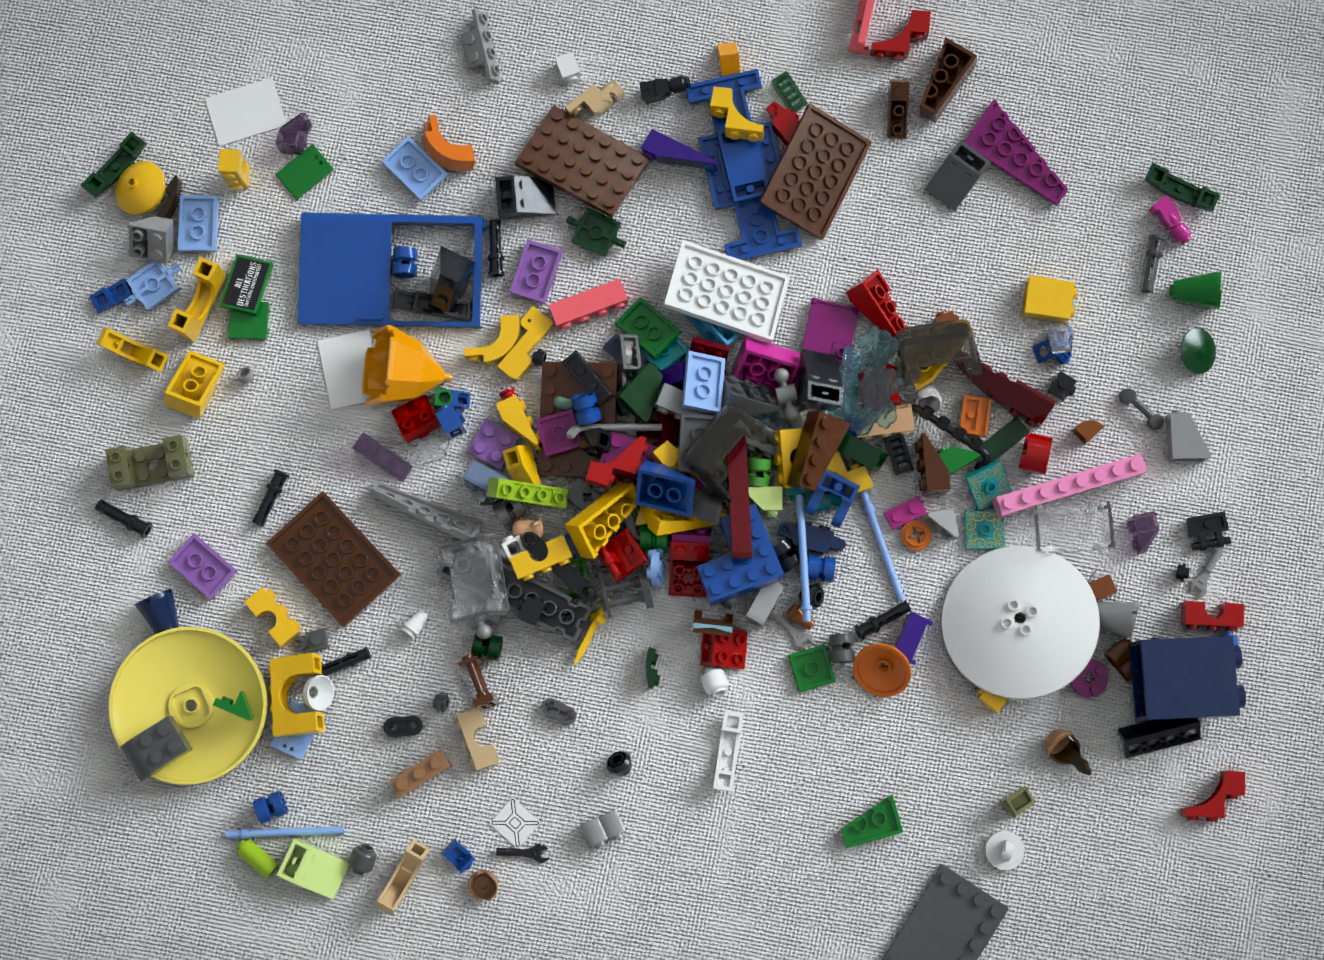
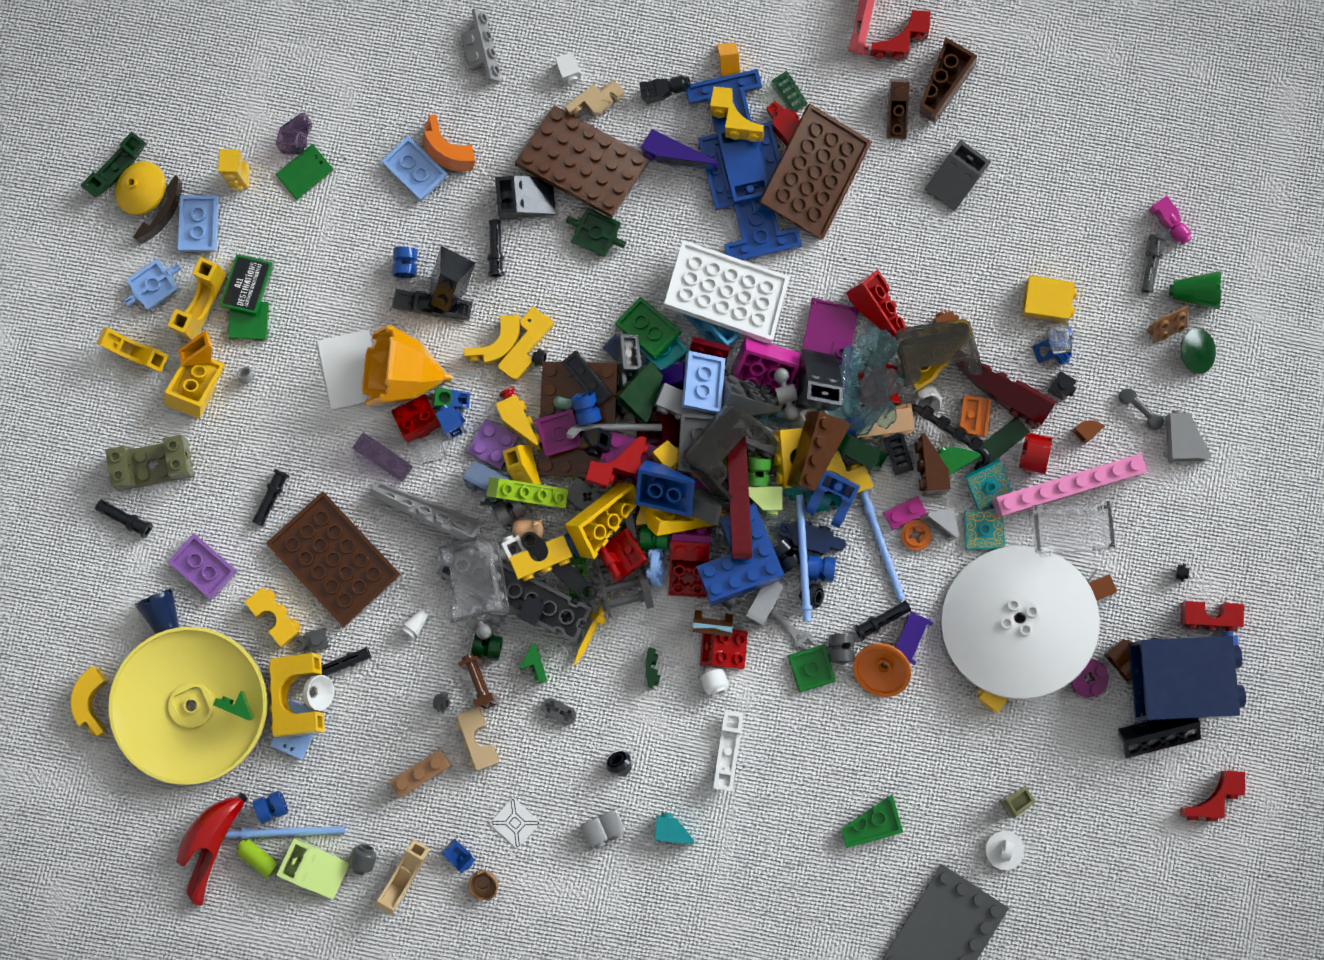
(82, 700): none -> yellow arch
(111, 296): blue slope -> none
(151, 239): light grey slope -> none
(156, 748): dark grey brick -> none
(196, 351): none -> light orange slope
(207, 834): none -> red piece
(245, 111): white sticker -> none
(349, 268): blue door -> none
(403, 726): black plate -> none
(533, 659): none -> green slope
(534, 852): black piece -> none
(536, 272): medium lavender plate -> none
(588, 304): coral brick -> none
(671, 830): none -> teal slope
(796, 616): dark orange cone -> none
(1013, 153): magenta wing -> none
(1065, 749): piece -> none
(1118, 617): light grey cone -> none
(1144, 529): clear purple slope -> none
(1169, 324): none -> medium nougat hinge
(1181, 190): dark green slope -> none
(1201, 581): light grey piece -> none
(1208, 524): black plate -> none

